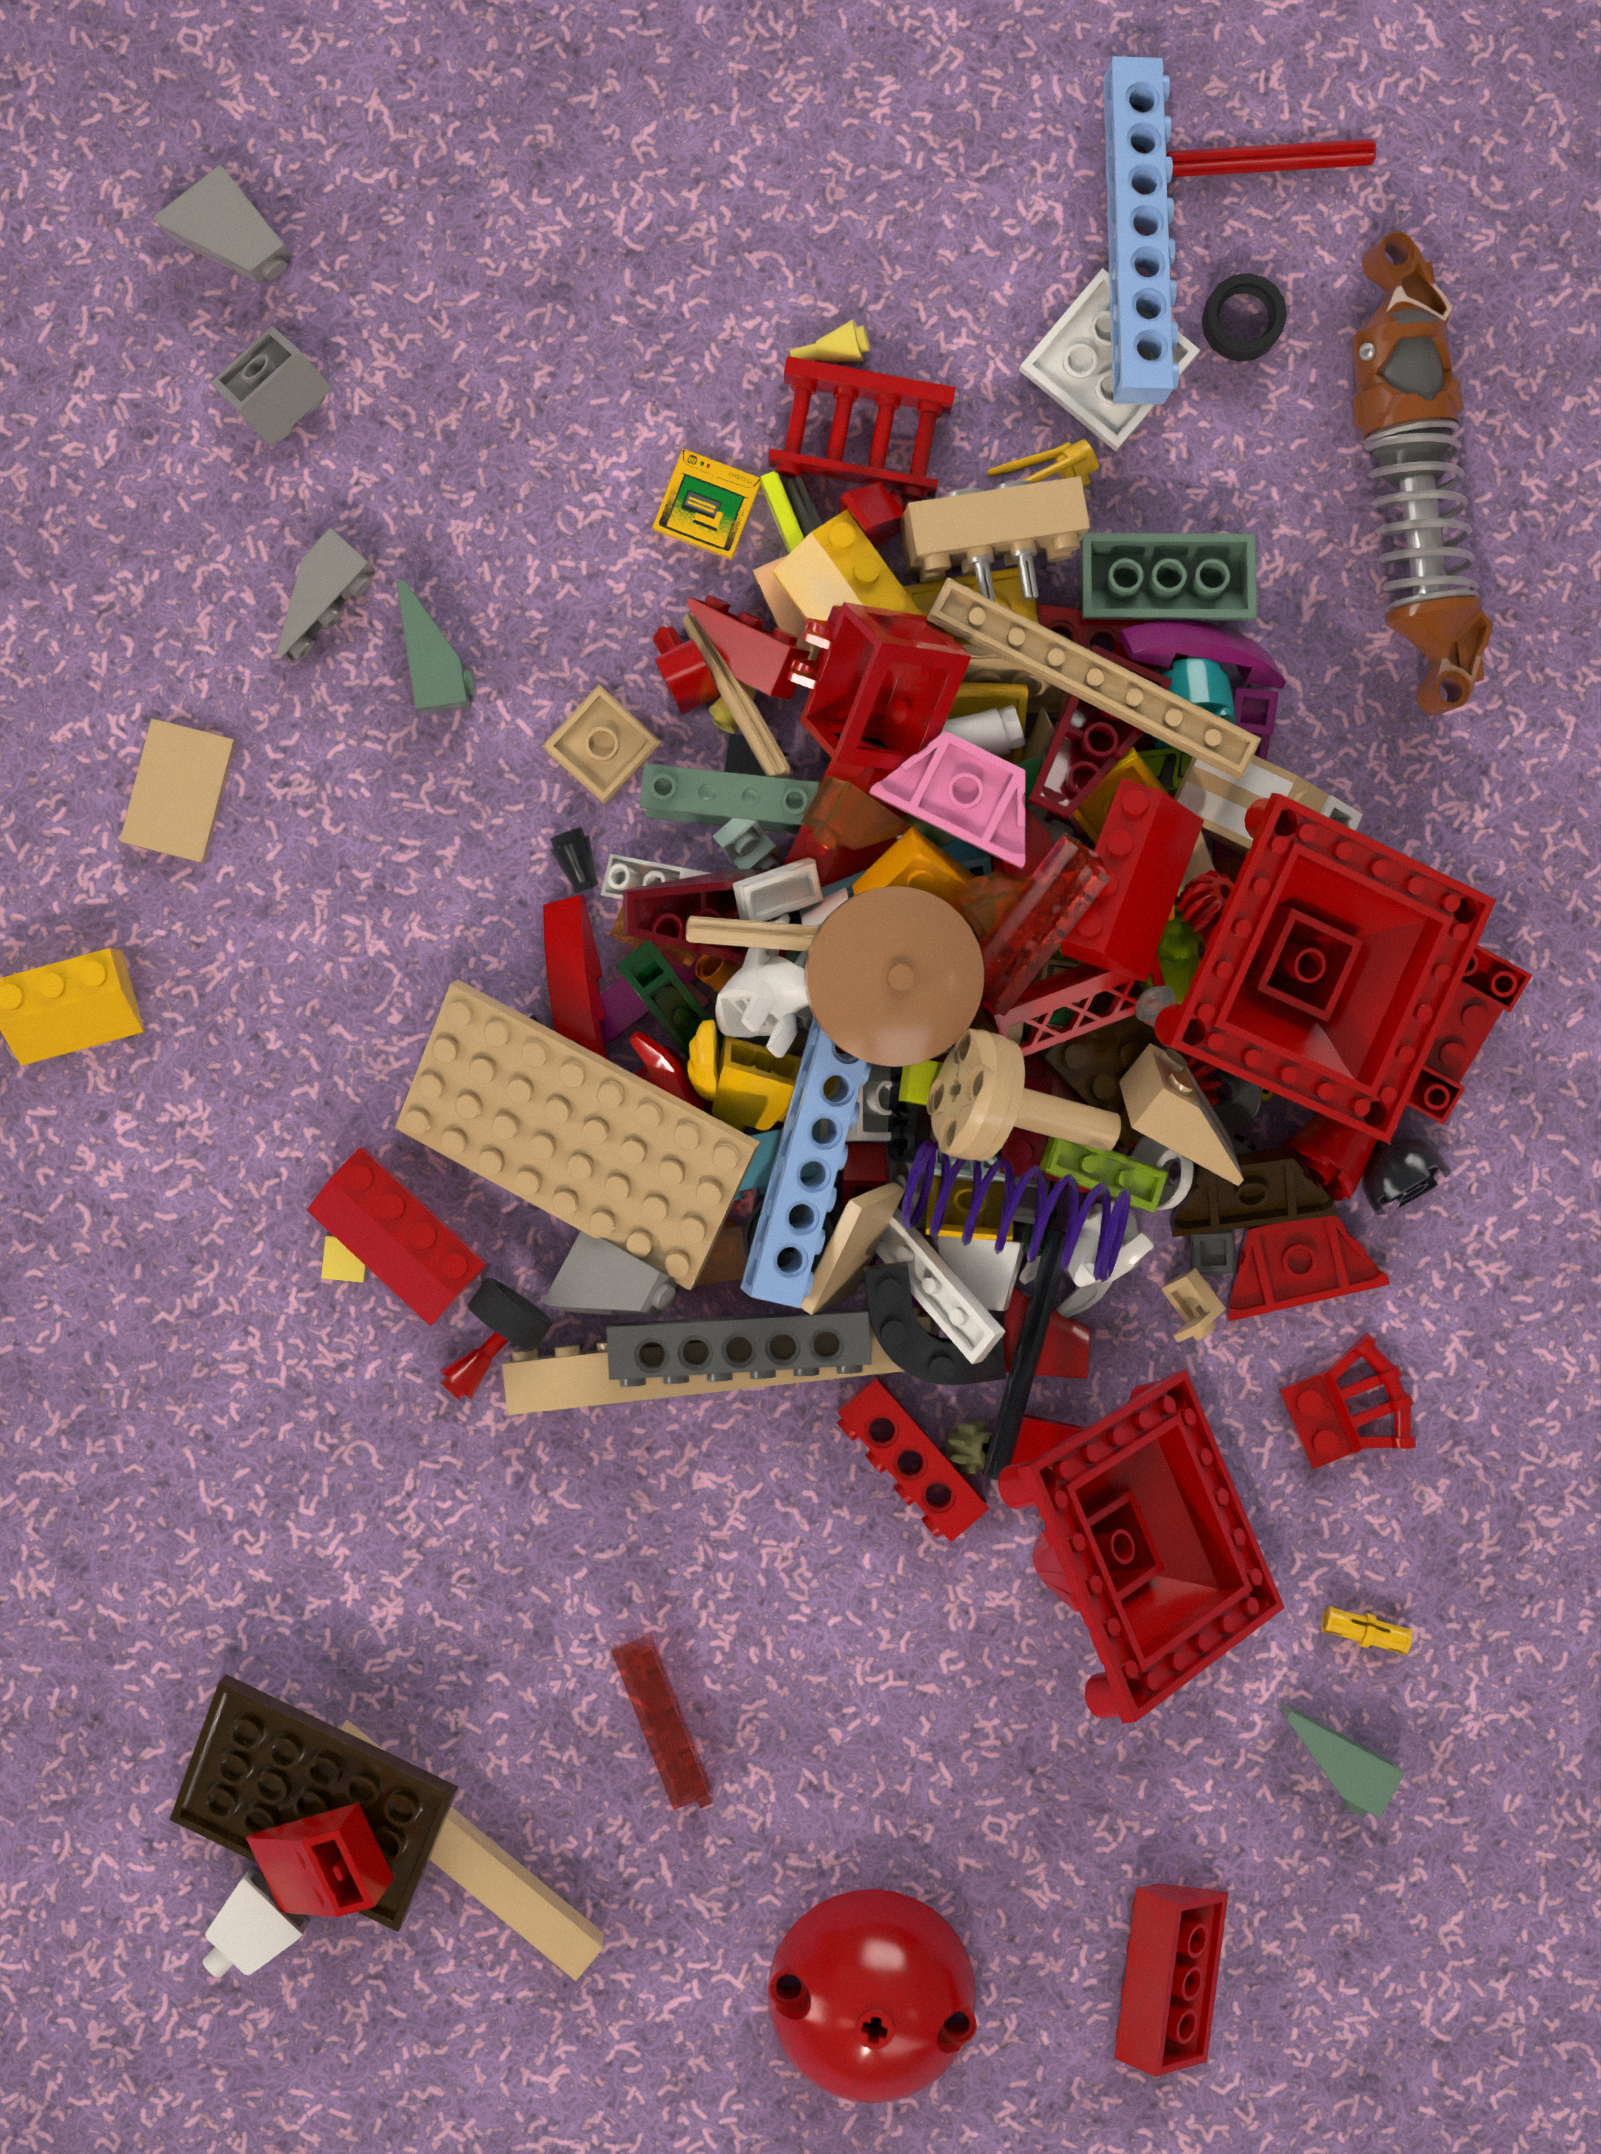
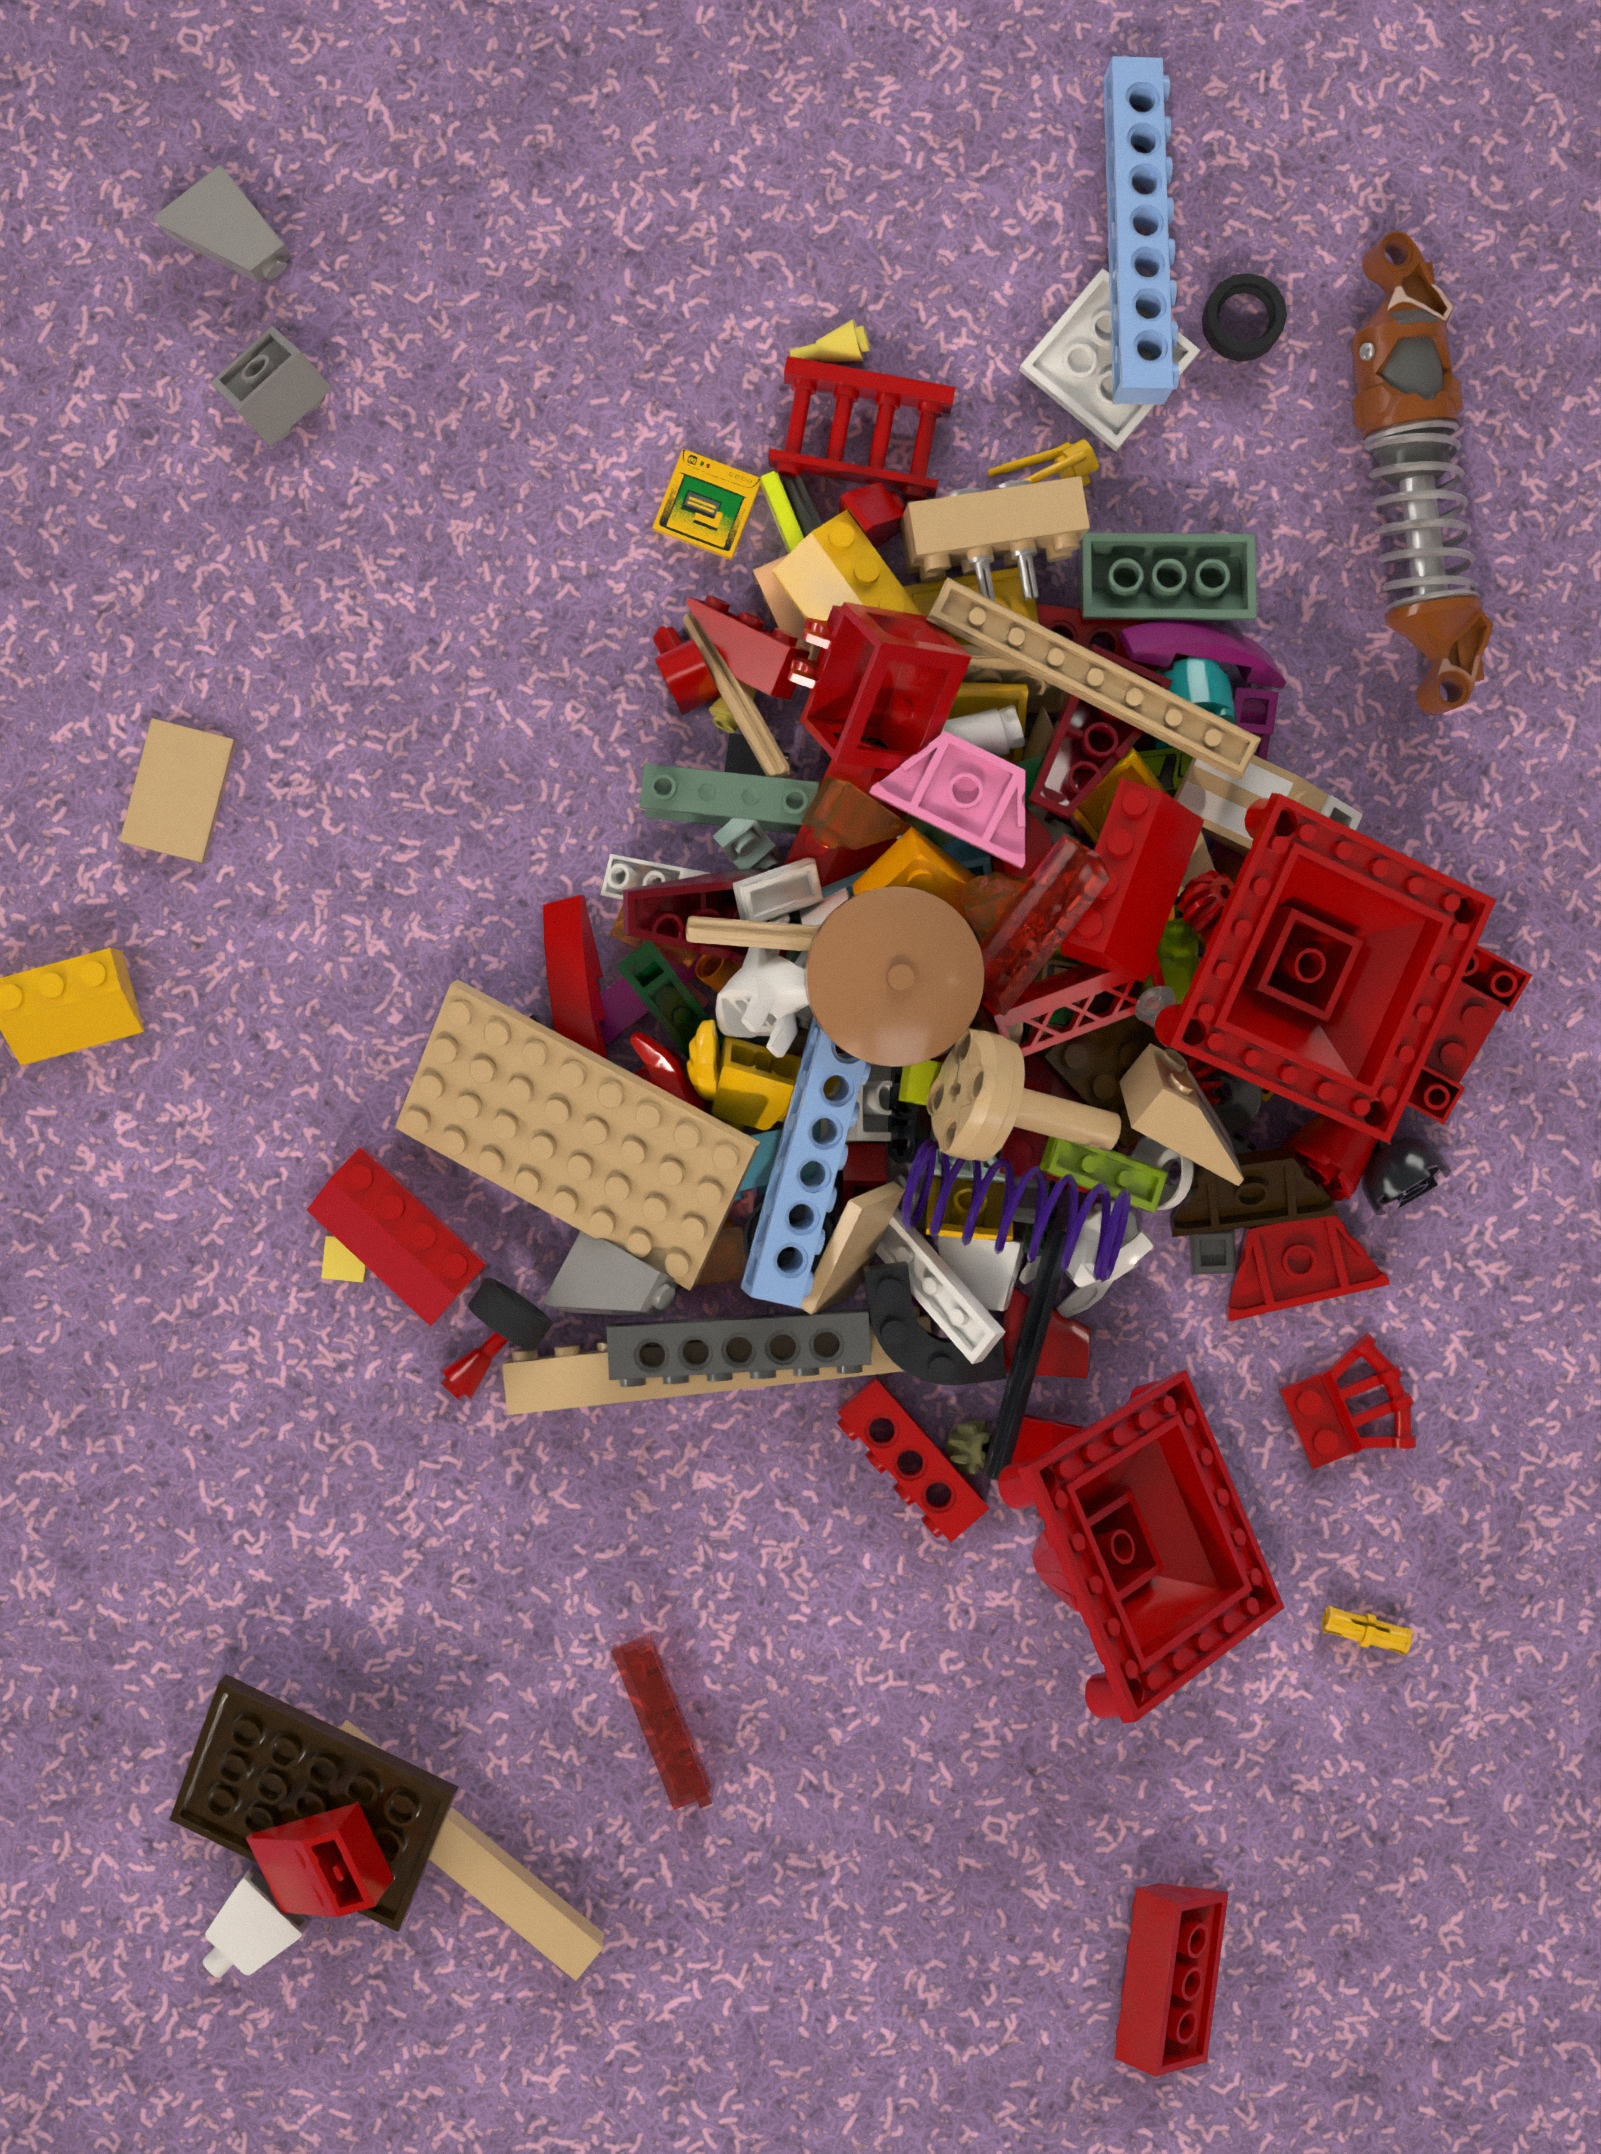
(323, 584): light grey slope -> none
(435, 668): sand green slope -> none
(575, 858): black cone -> none
(601, 744): tan tile -> none
(866, 1960): red piece -> none
(1195, 1304): tan bracket -> none
(1273, 157): red axle -> none
(1356, 1772): sand green slope -> none

